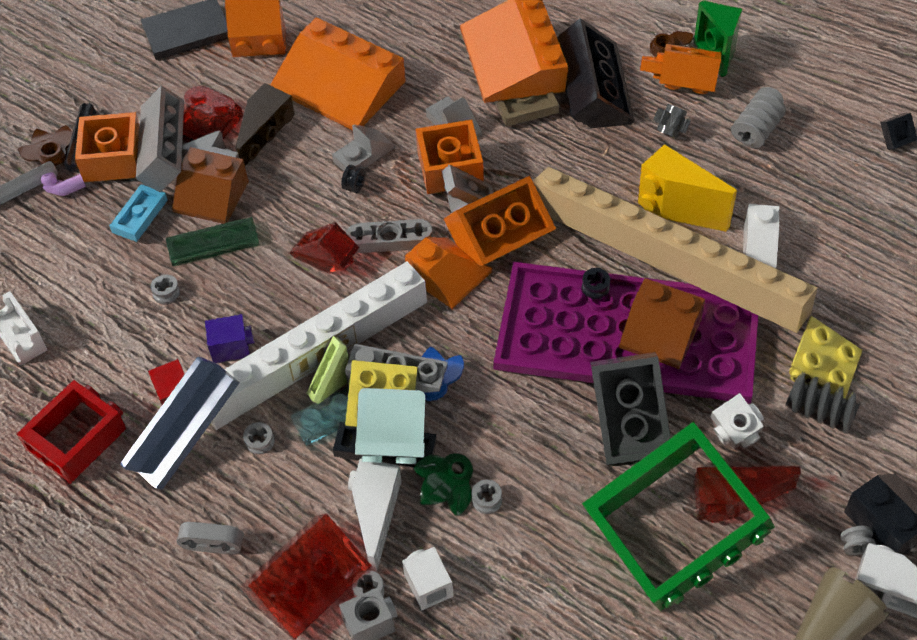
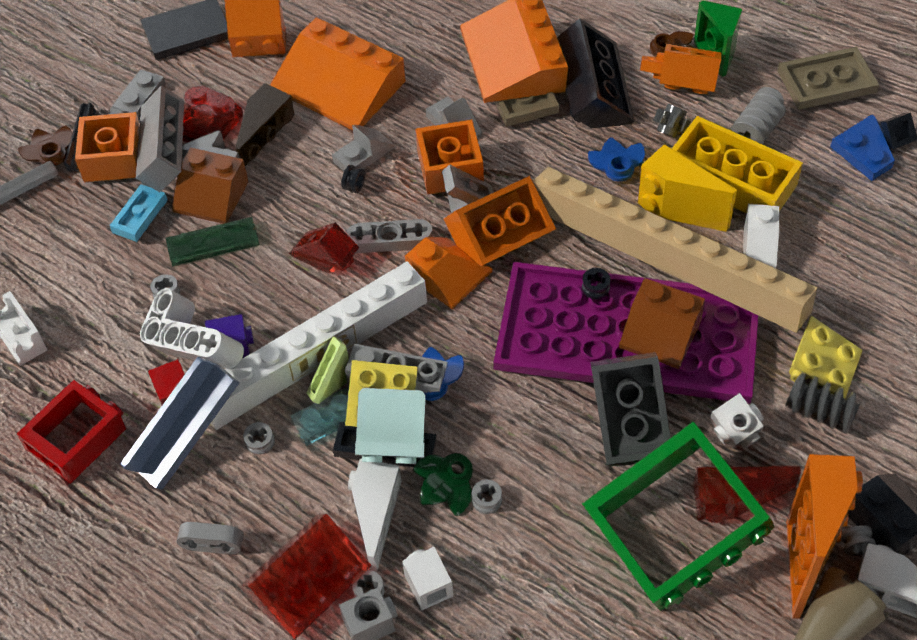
(60, 187): lavender arm -> none
(137, 93): none -> light grey hinge
(170, 331): none -> white beam
(616, 160): none -> blue plate
(751, 168): none -> yellow brick
(817, 520): none -> orange slope
(827, 78): none -> dark tan plate
(865, 148): none -> blue wing

